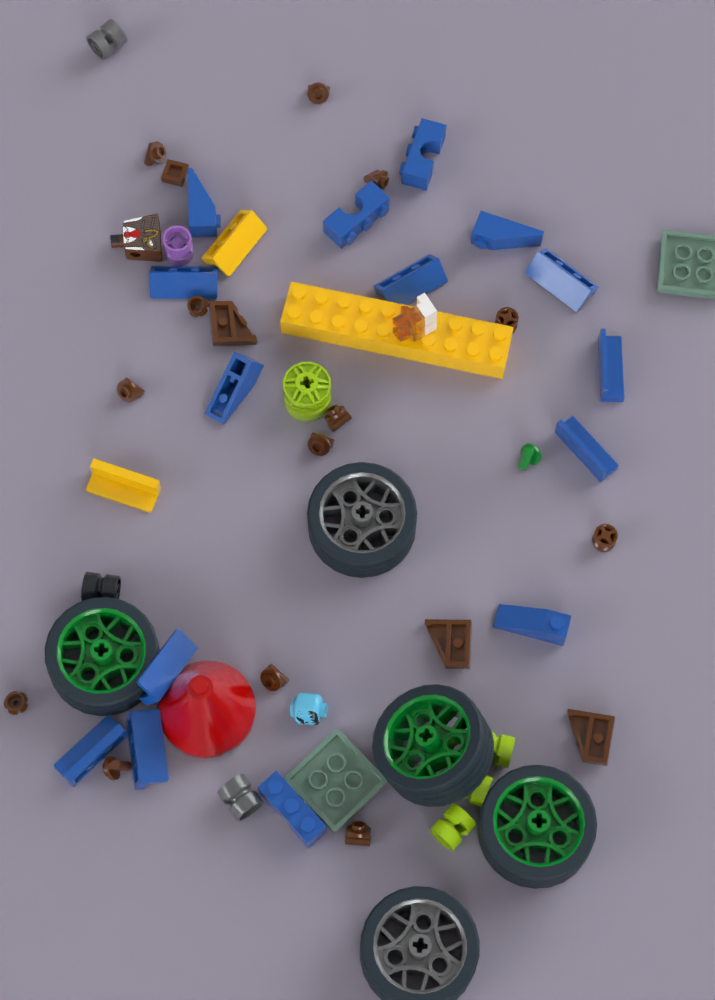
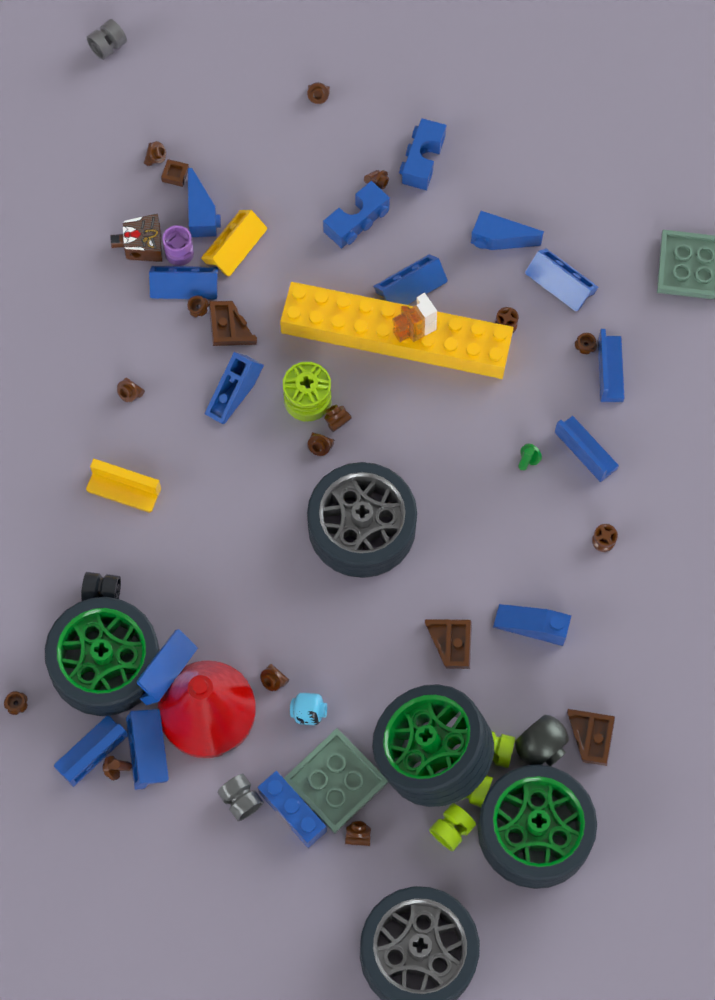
(542, 742): none -> pearl dark grey wheel
(586, 338): none -> reddish brown plate

